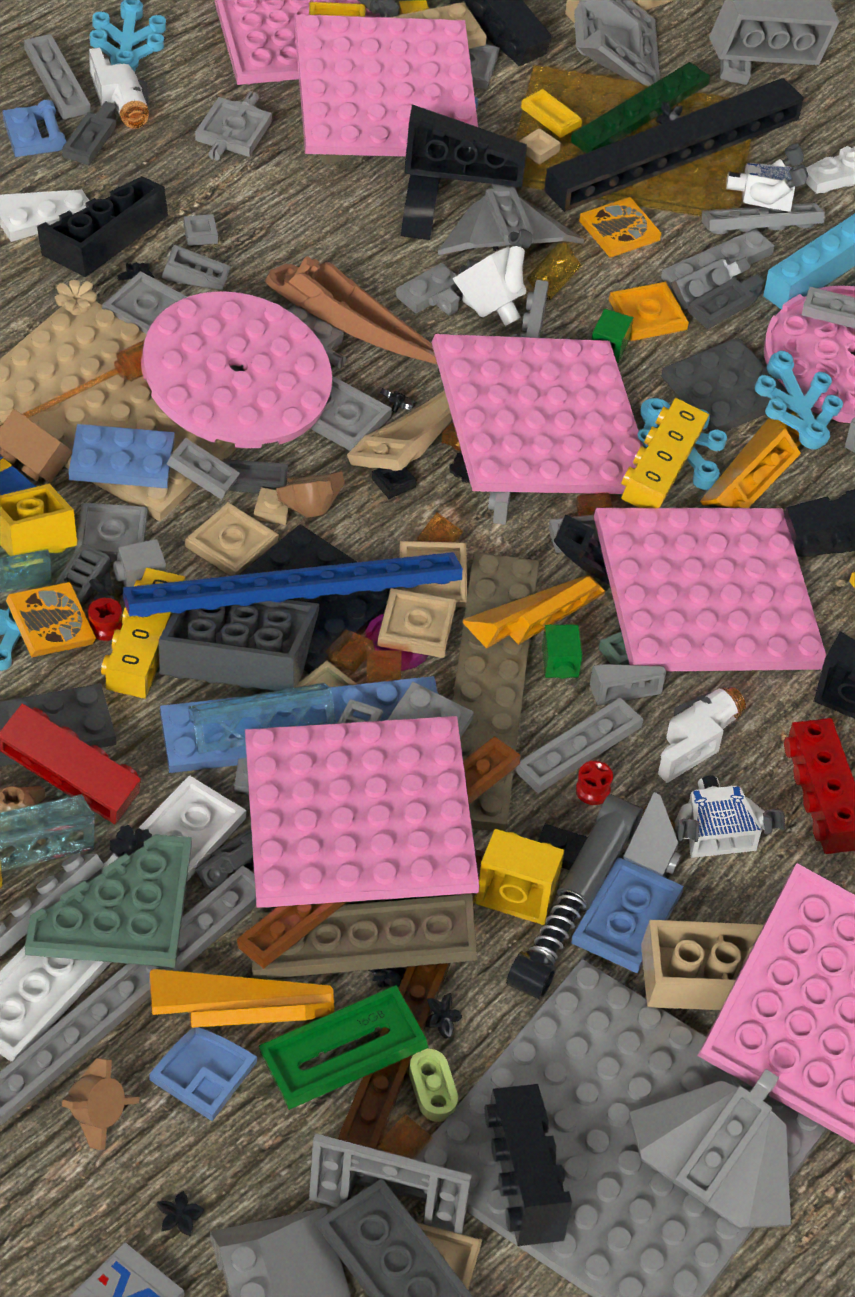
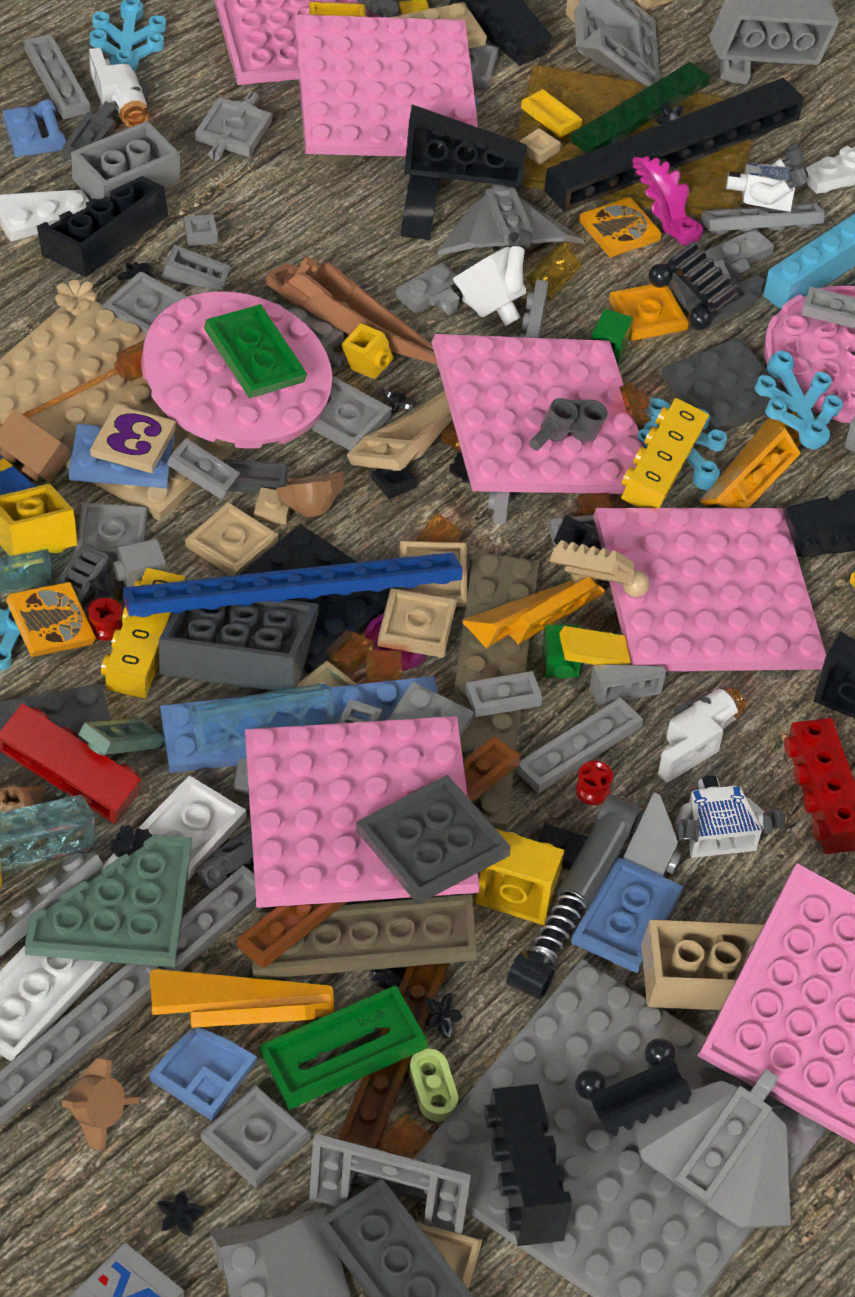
(121, 736): none -> sand green plate
(124, 158): none -> light grey brick
(133, 438): none -> tan tile
(255, 351): none -> green plate
(255, 1136): none -> light grey tile
(367, 351): none -> yellow brick
(433, 839): none -> dark grey plate
(503, 694): none -> light grey plate
(579, 417): none -> dark grey beam
(594, 647): none -> yellow tile
(601, 565): none -> tan gear
(636, 403): none -> clear orange plate
(638, 1094): none -> black gear
(669, 199): none -> dark pink plant
(701, 278): none -> black gear

